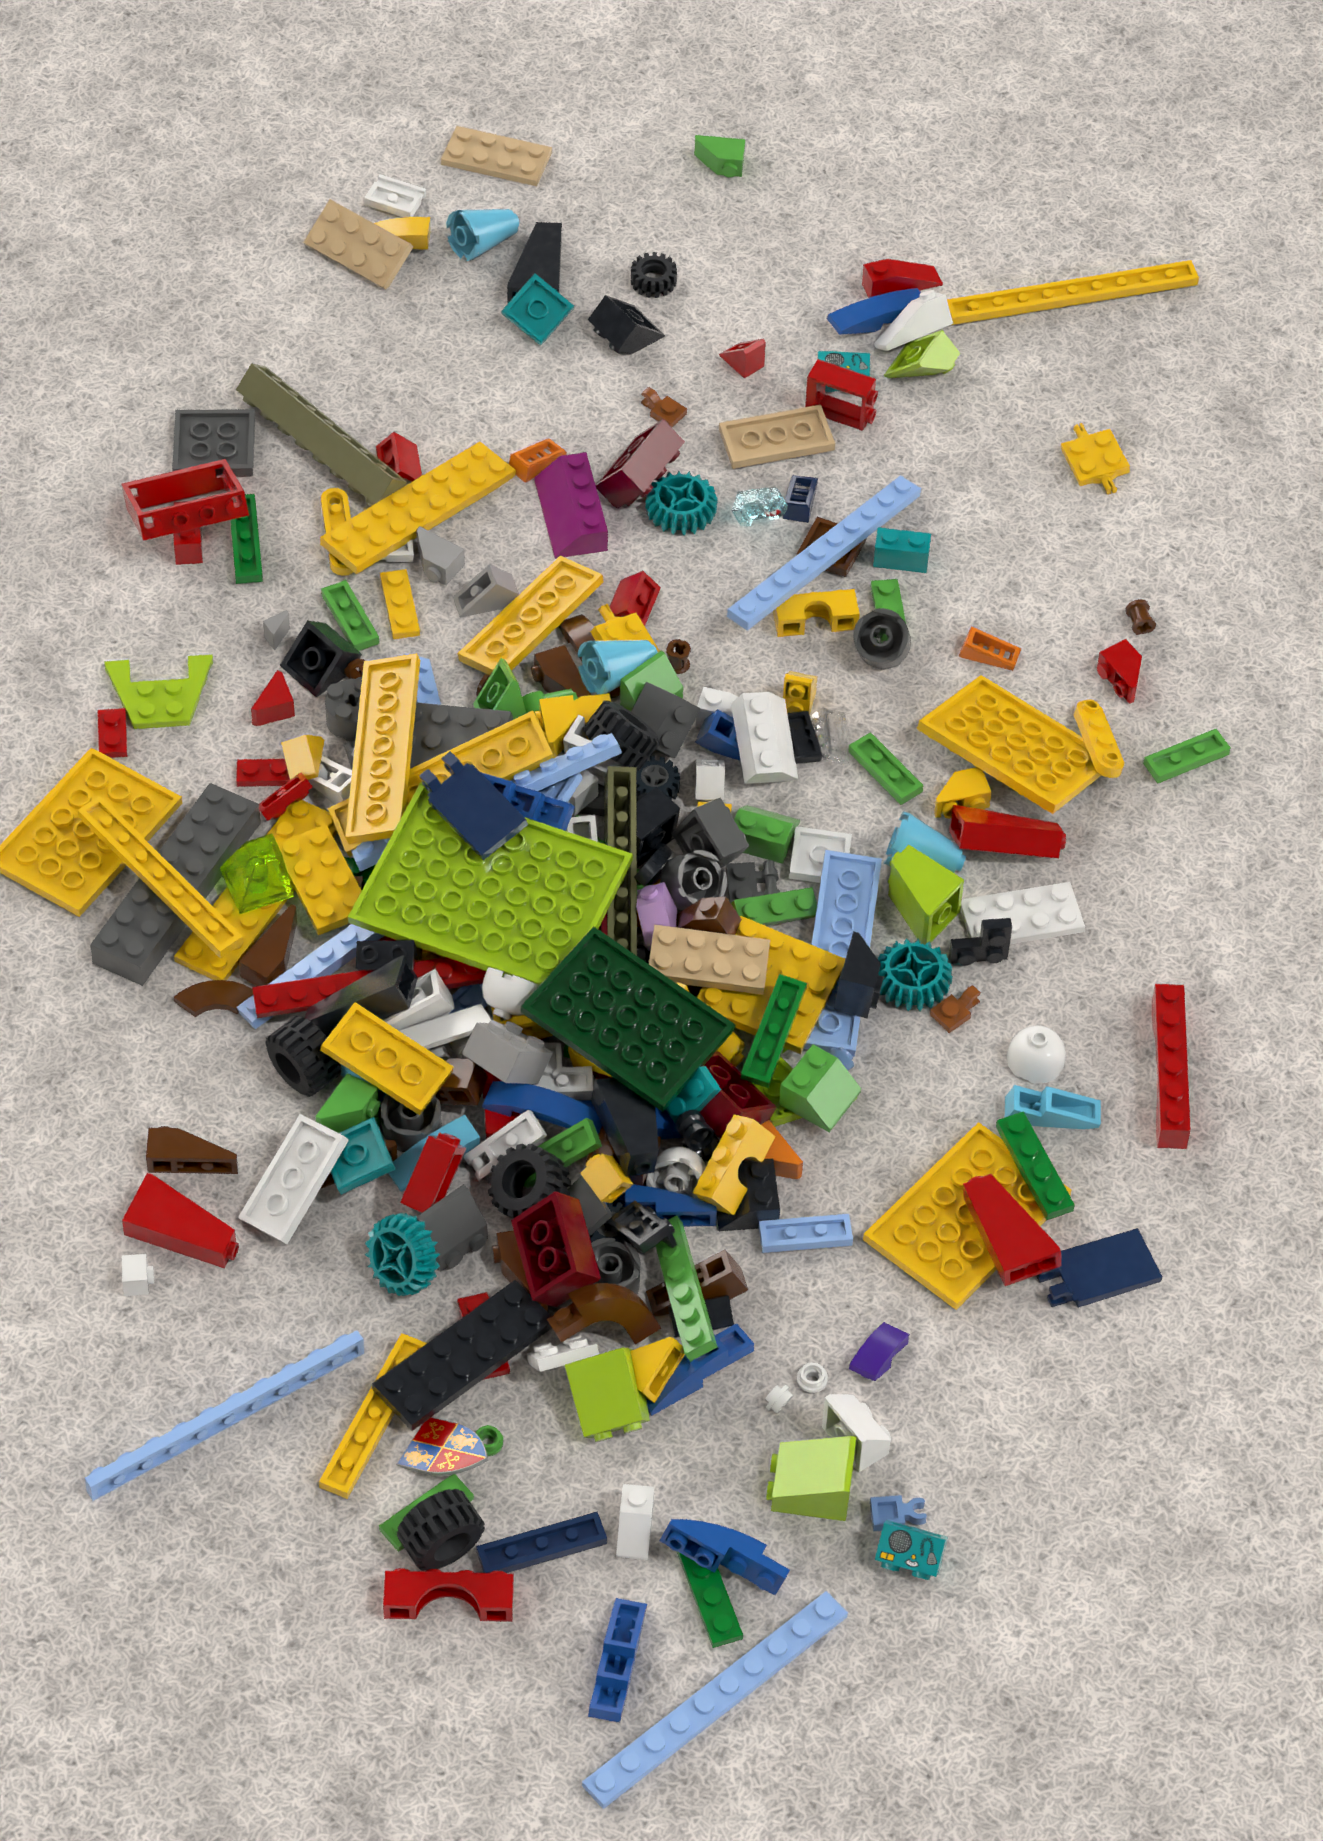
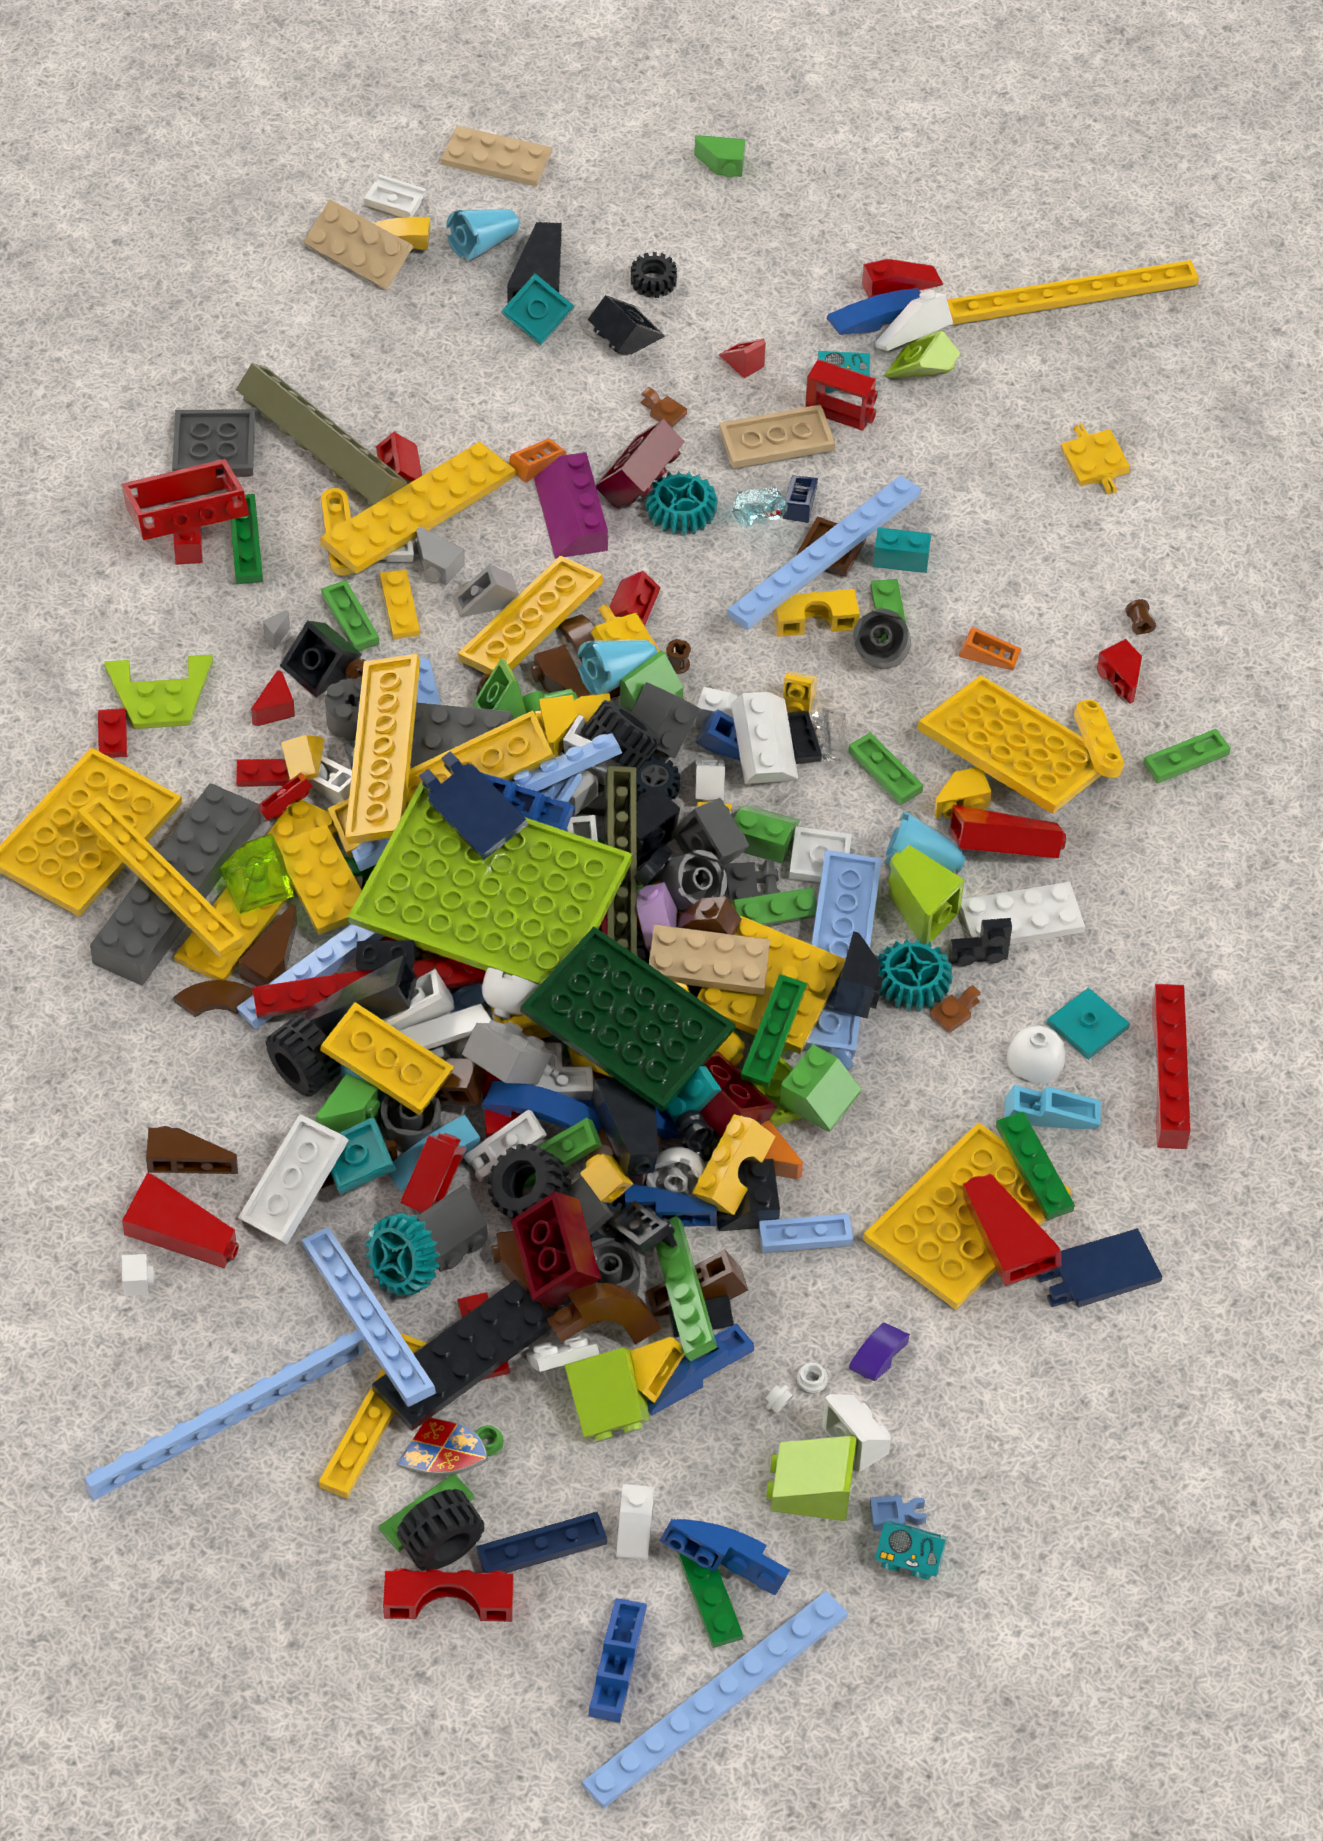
(368, 1317): none -> light blue plate
(1088, 1023): none -> teal plate

